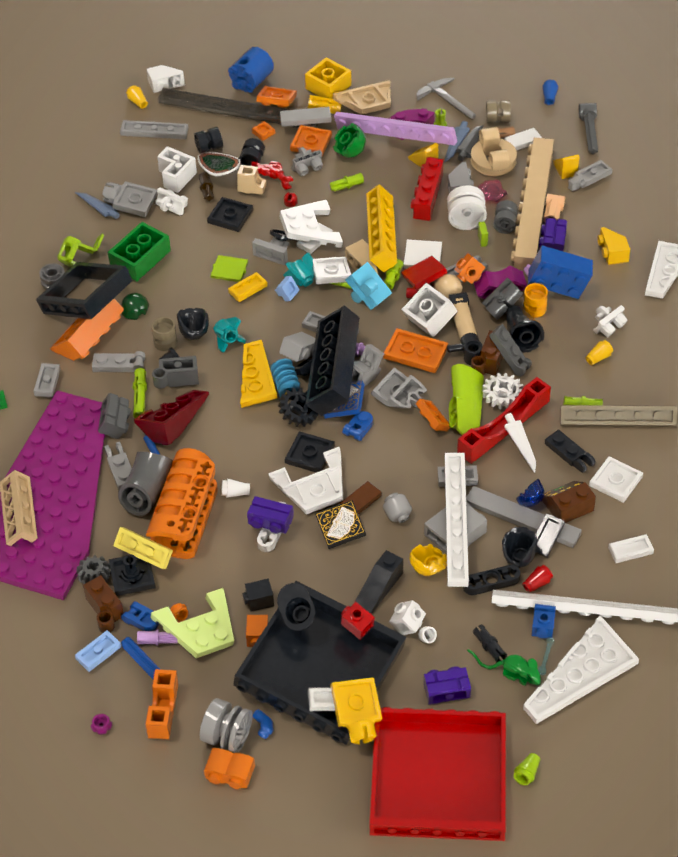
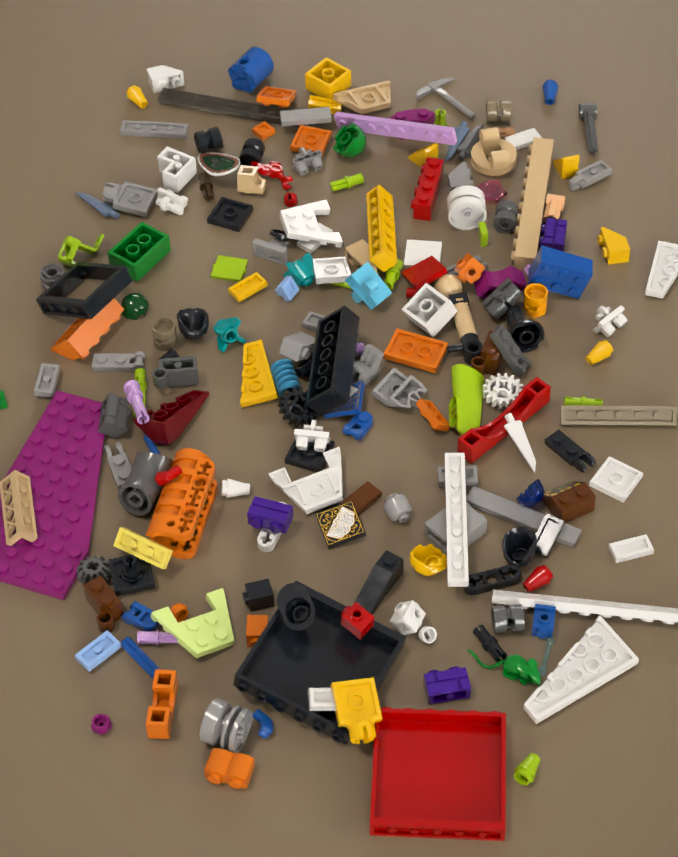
(135, 397): none -> lavender pin
(164, 477): none -> red arm
(314, 434): none -> white hips
(507, 618): none -> dark grey wheel

